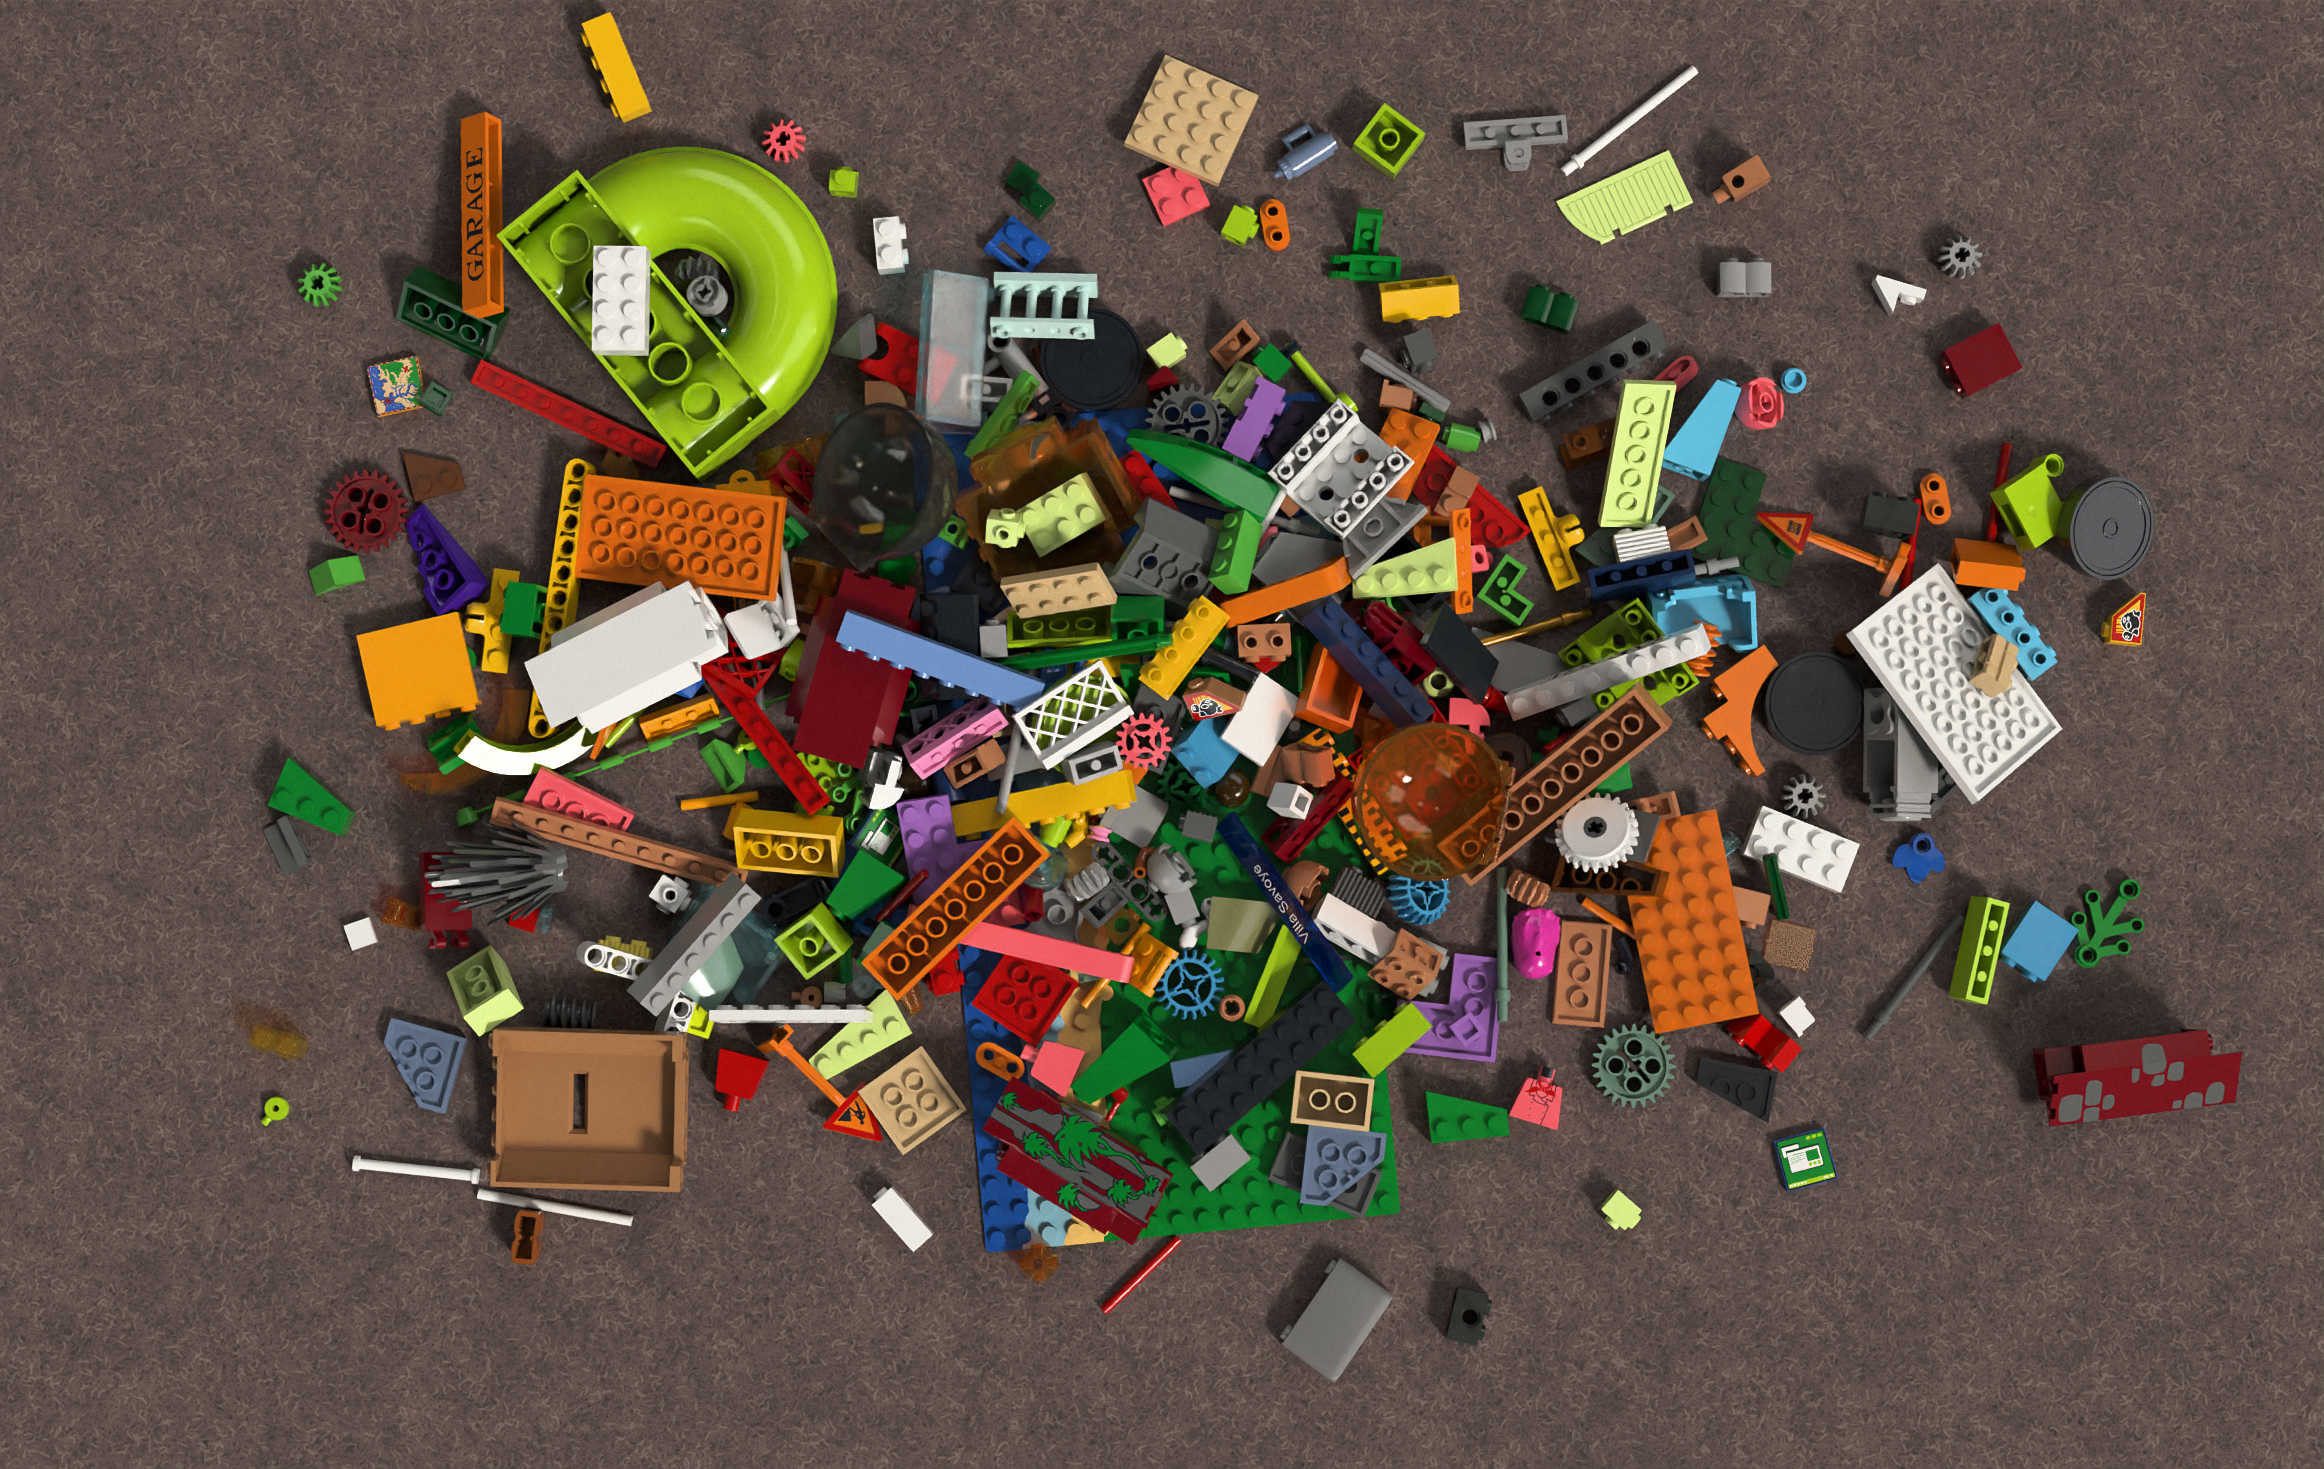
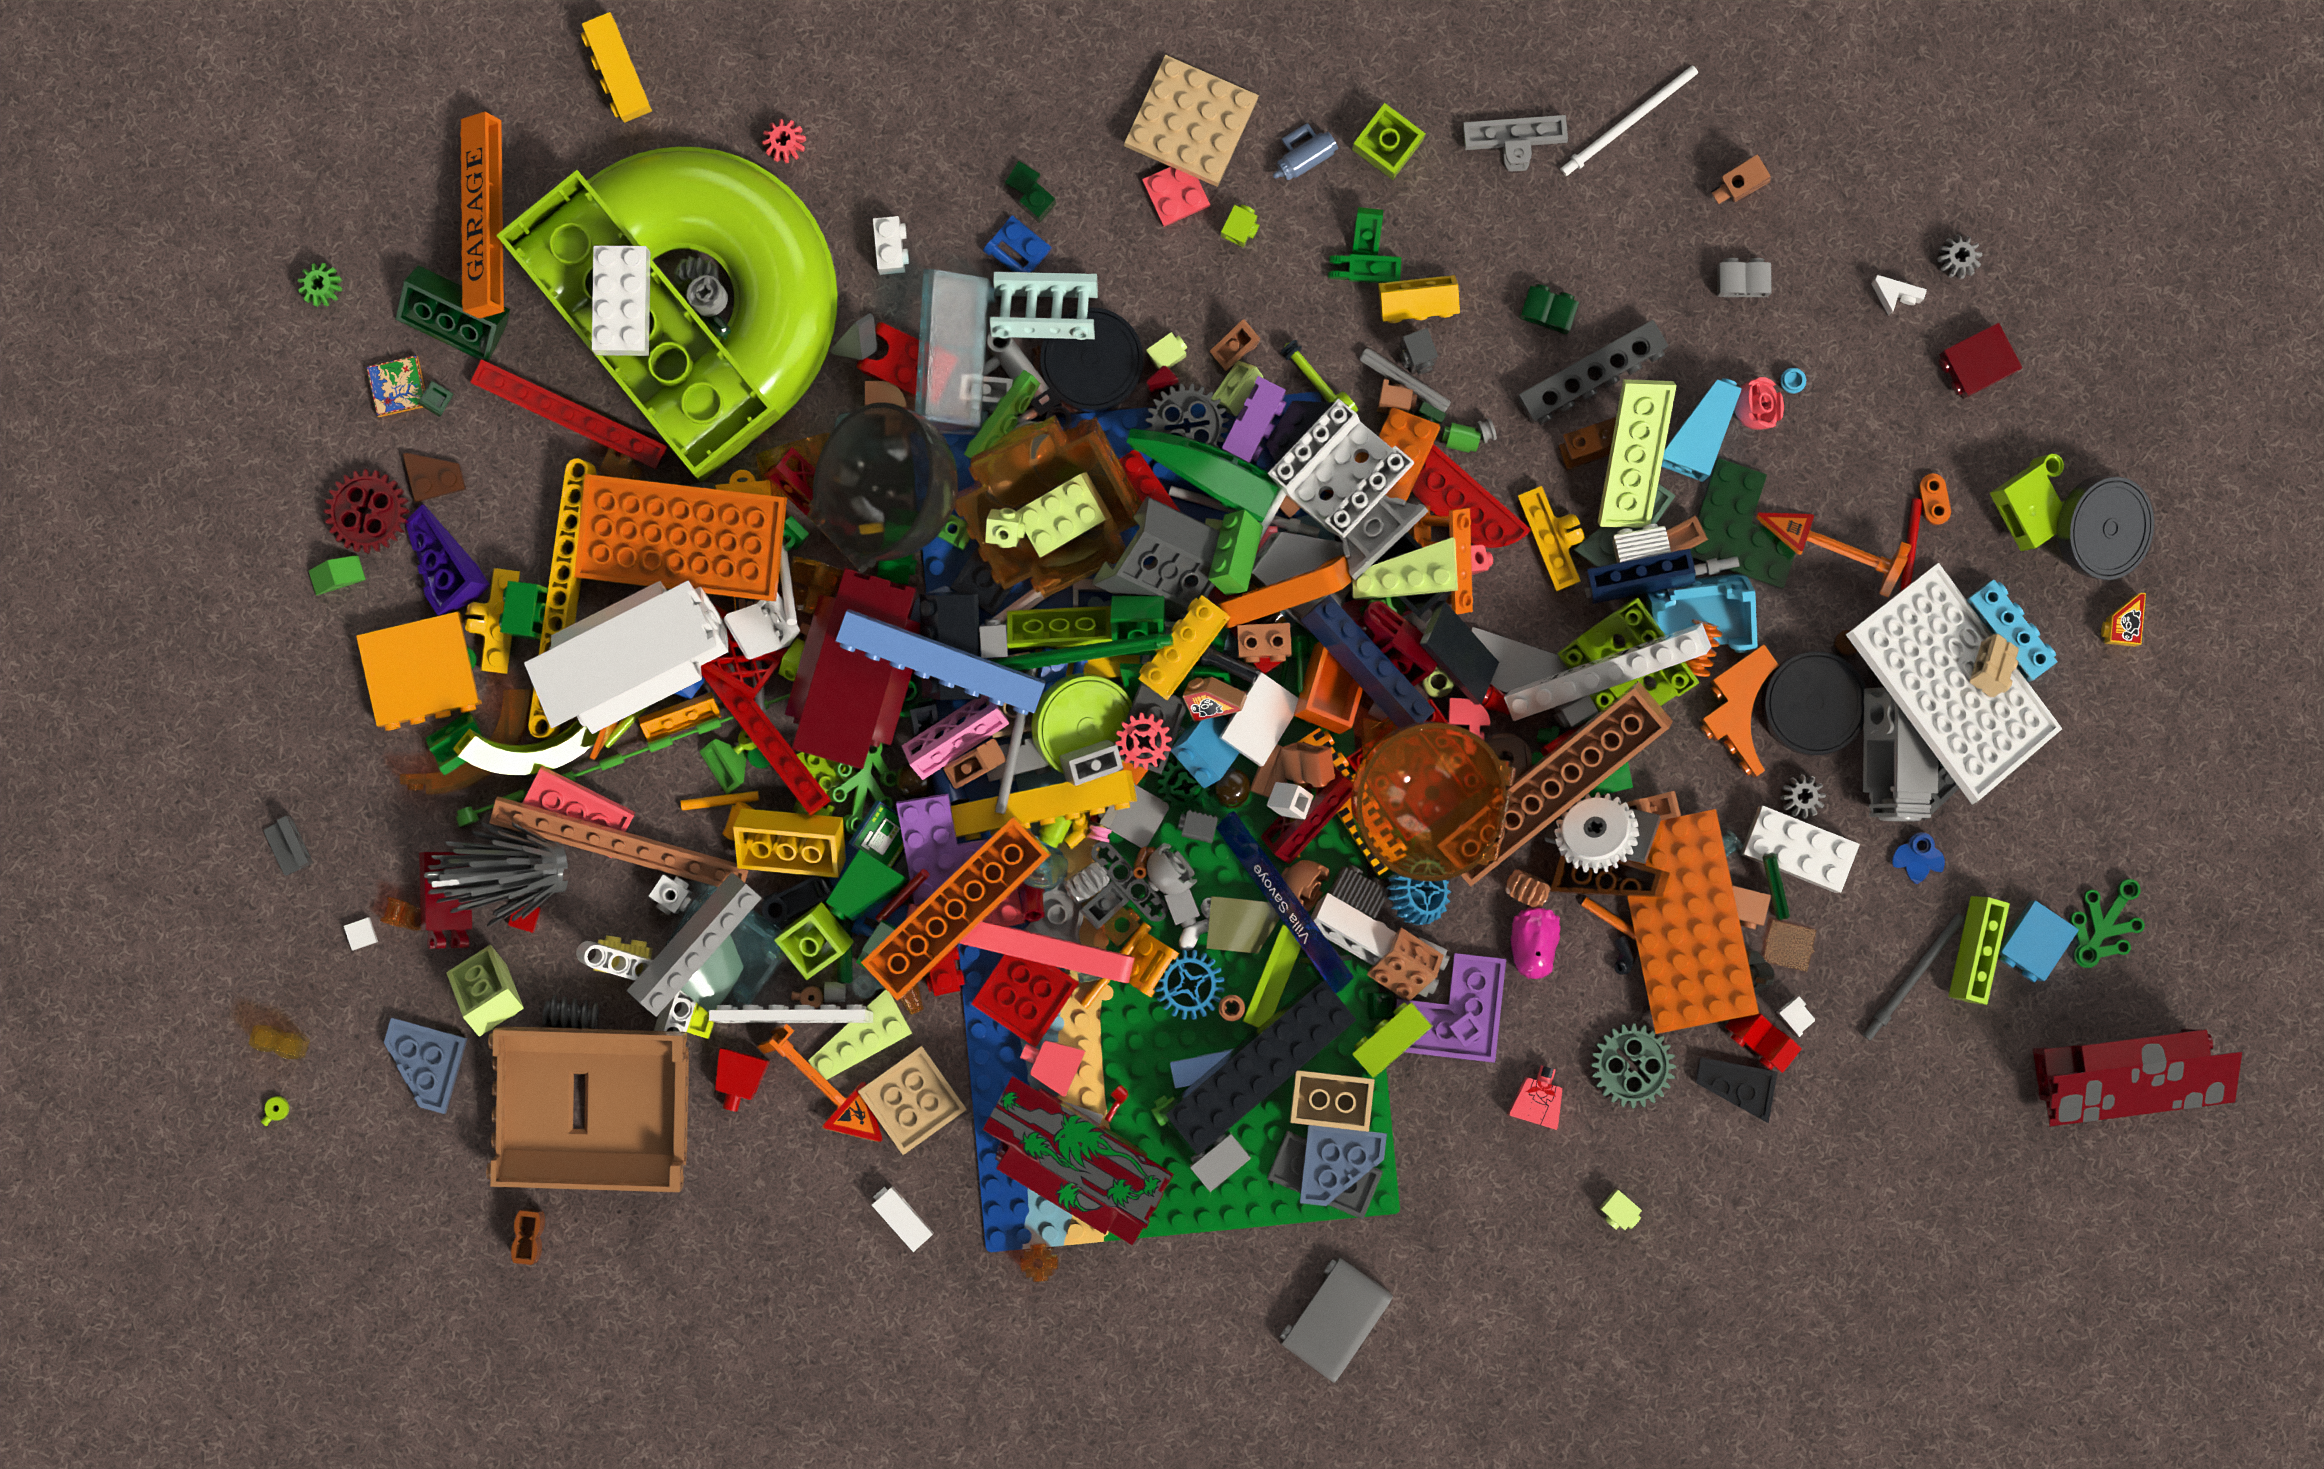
(308, 799): green wedge -> none
(414, 1169): white bar -> none
(546, 916): clear light blue piece -> none
(555, 1207): white piece -> none
(843, 182): lime brick -> none
(879, 779): light grey brick -> none
(999, 1063): orange plate -> none
(1058, 590): tan plate -> none
(1079, 735): white fence -> none
(1129, 1057): green slope -> none
(1141, 1274): red bar -> none
(1271, 363): green brick -> none
(1274, 224): orange plate -> none
(1293, 729): dark grey bar -> none
(1457, 491): nougat slope -> none
(1462, 1119): green wedge -> none
(1463, 1300): pearl dark grey brick -> none
(1499, 594): bright green brick -> none
(1502, 994): sand green bar -> none
(1564, 619): pearl gold bar -> none
(1582, 973): nougat tile -> none
(1627, 199): yellowish green piece -> none
(1680, 372): coral plate -> none
(1805, 1159): tile -> none
(1889, 516): pearl dark grey brick -> none
(1986, 564): orange brick -> none
(2000, 479): red bar -> none

